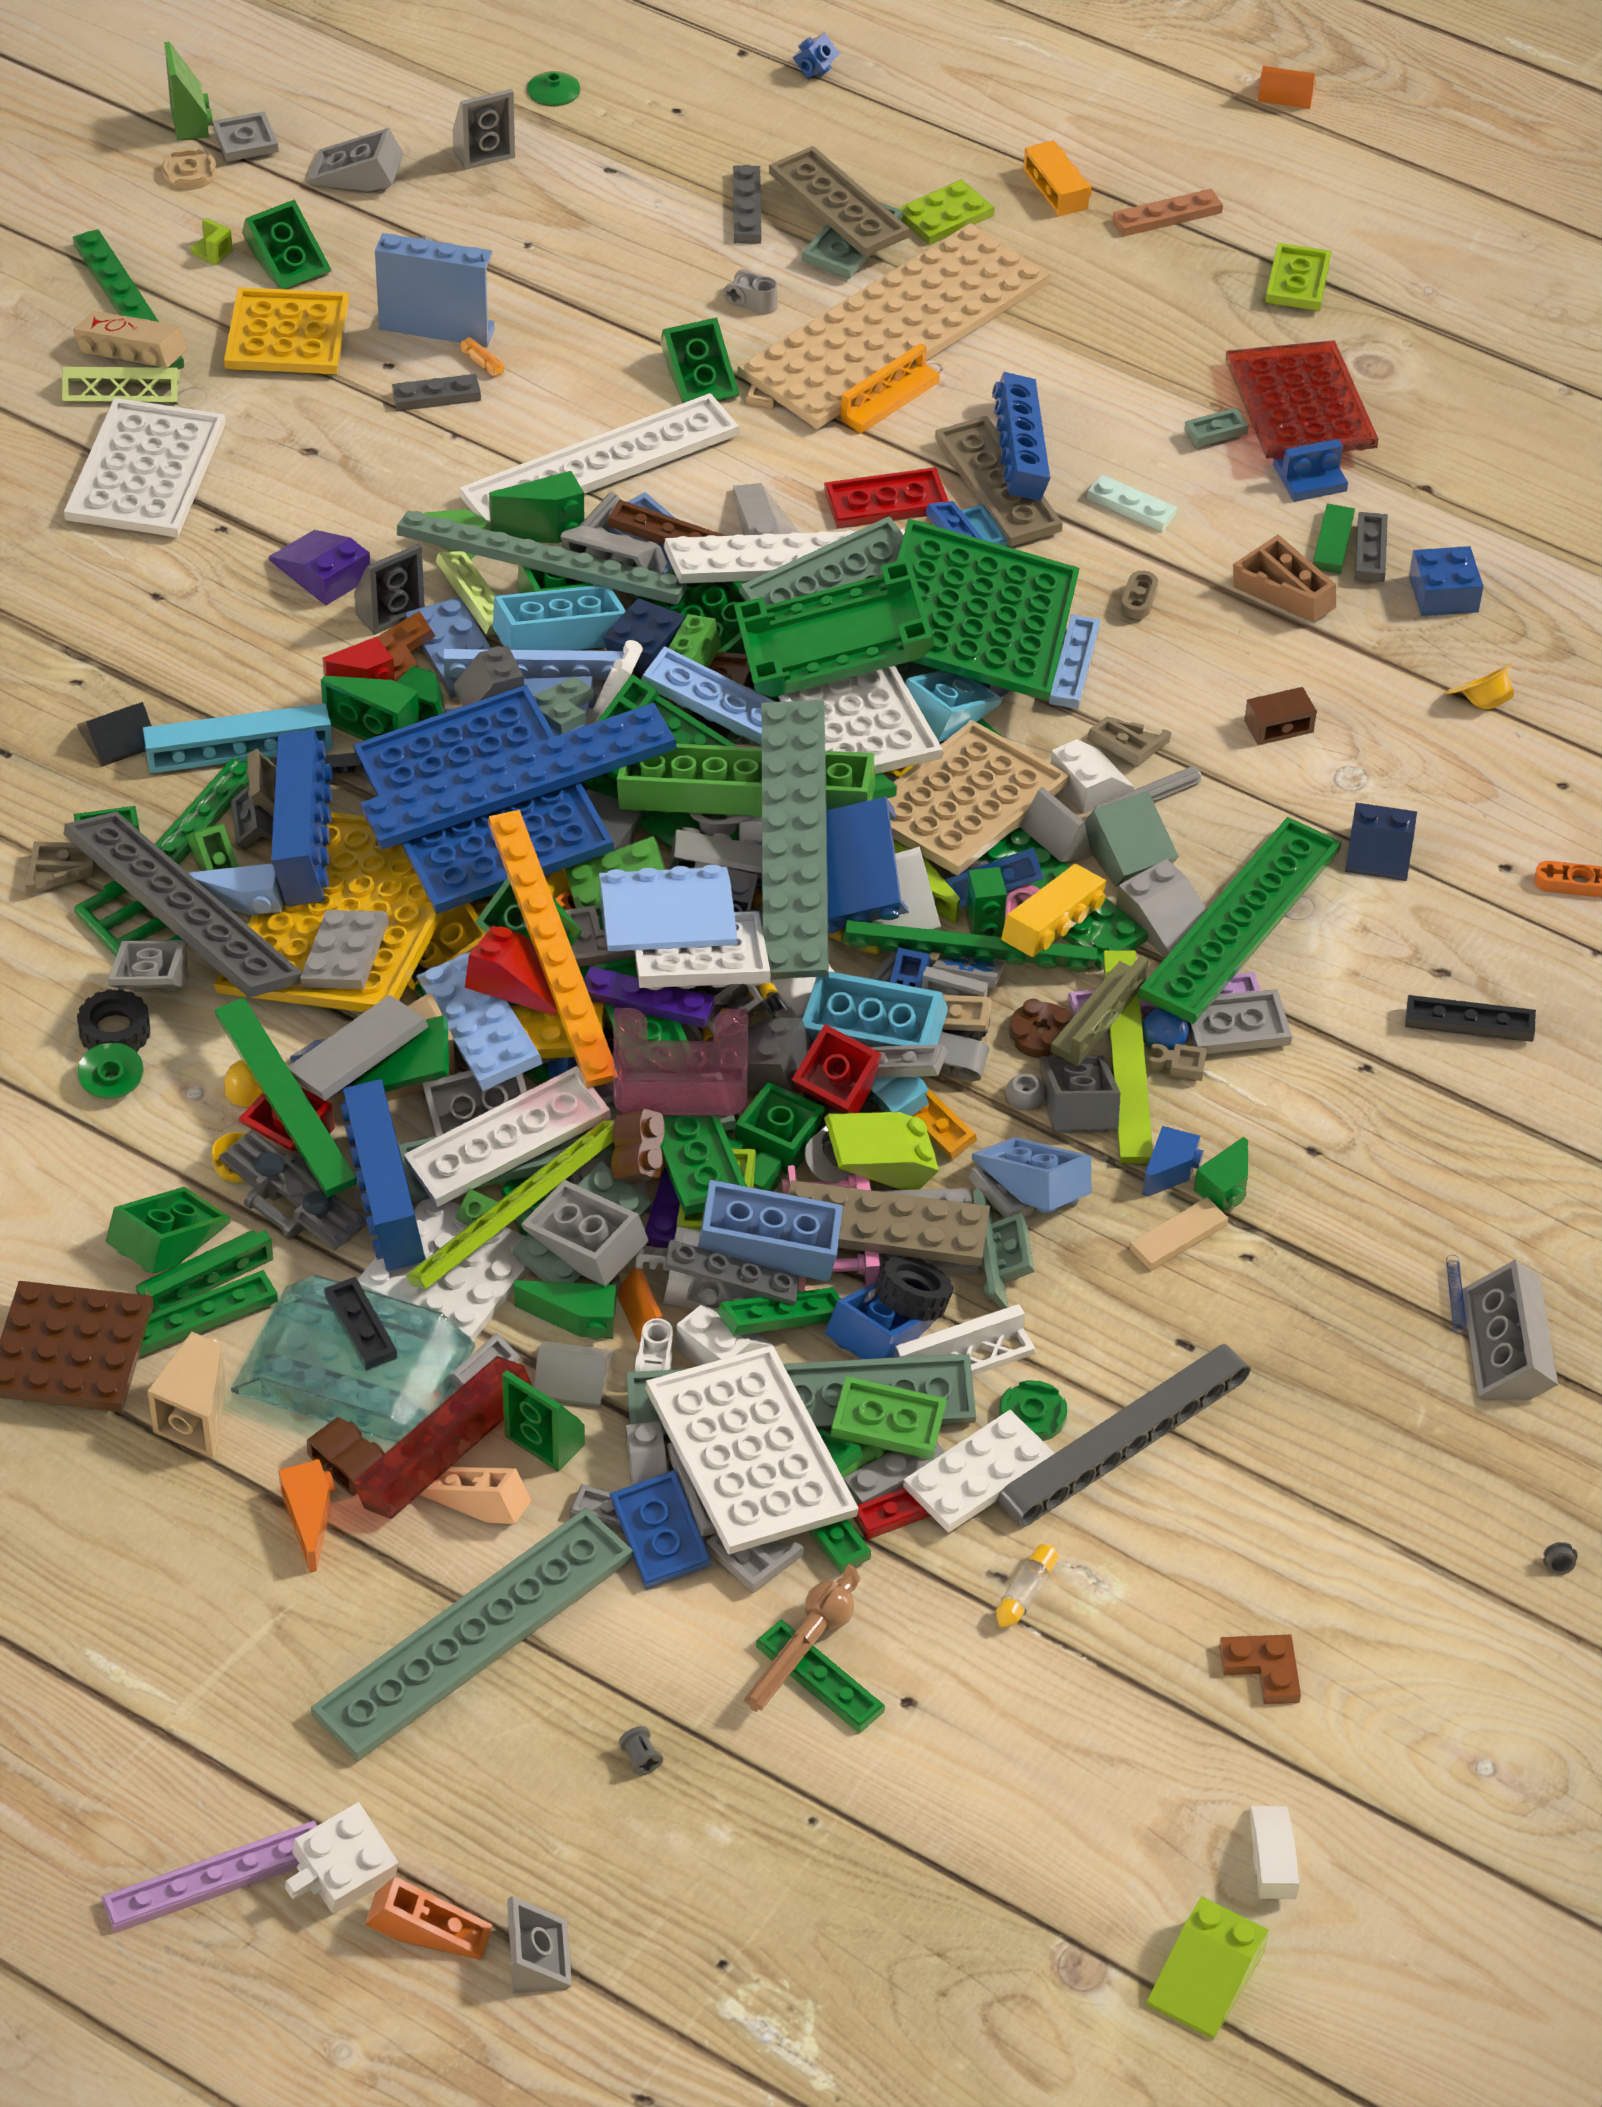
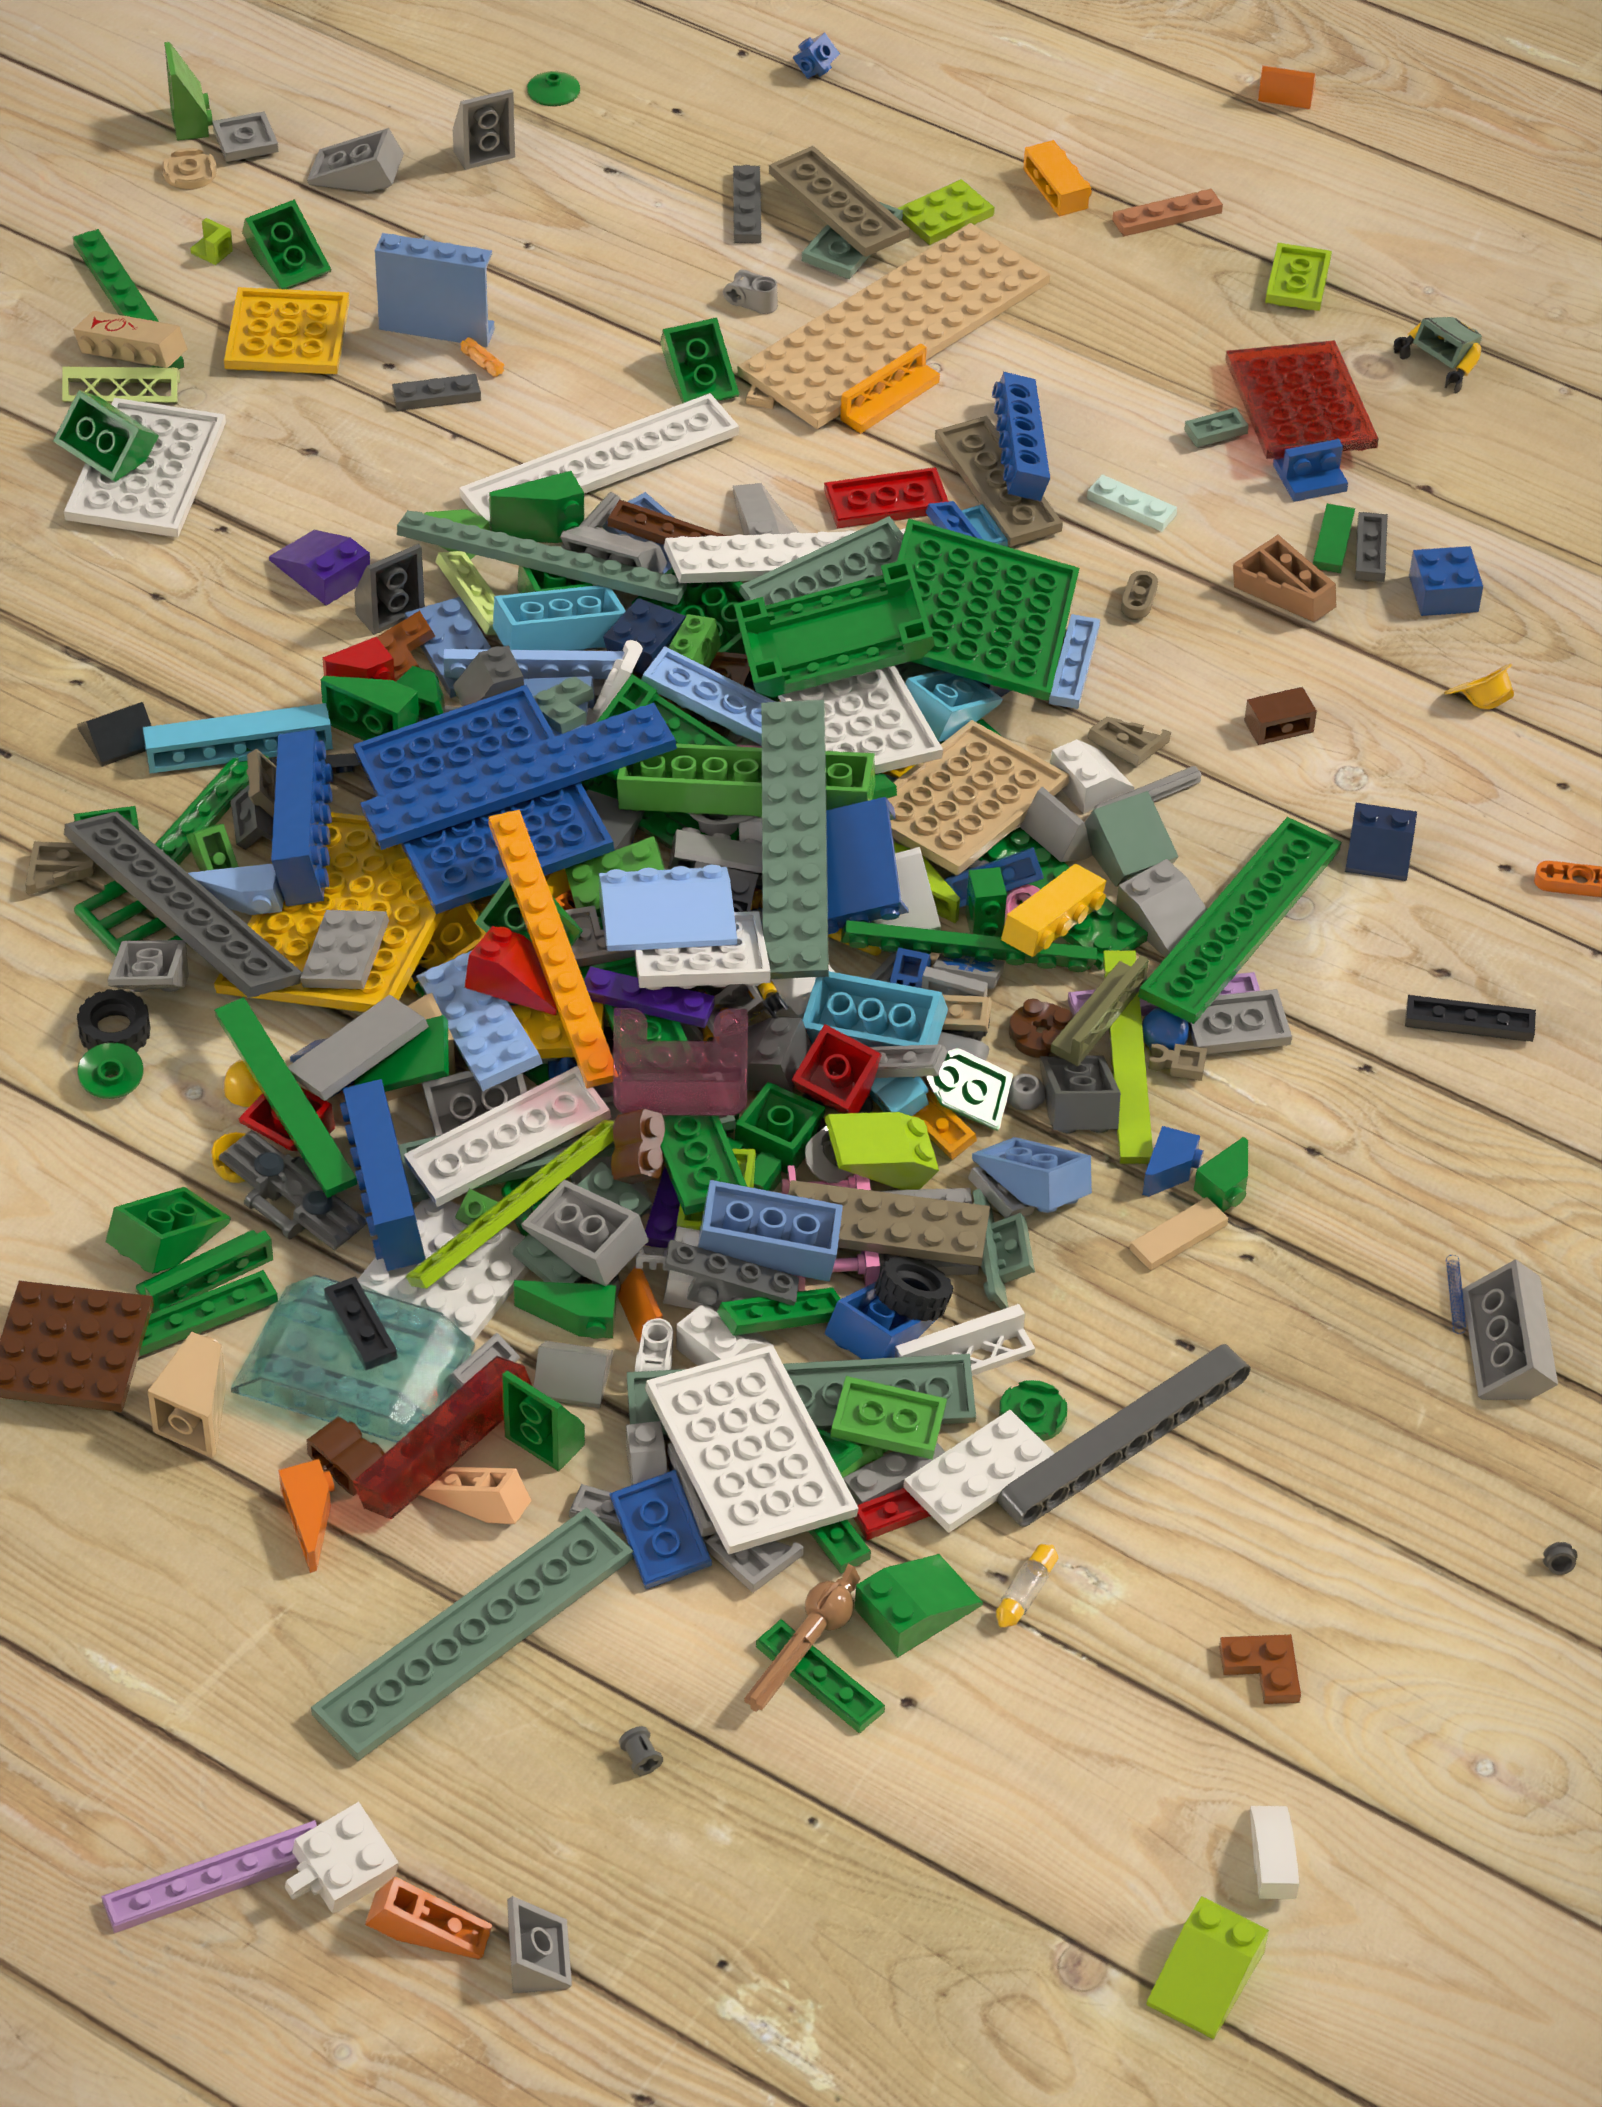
(104, 436): none -> green slope
(914, 1601): none -> green slope
(972, 1088): none -> tile
(1448, 342): none -> sand green torso

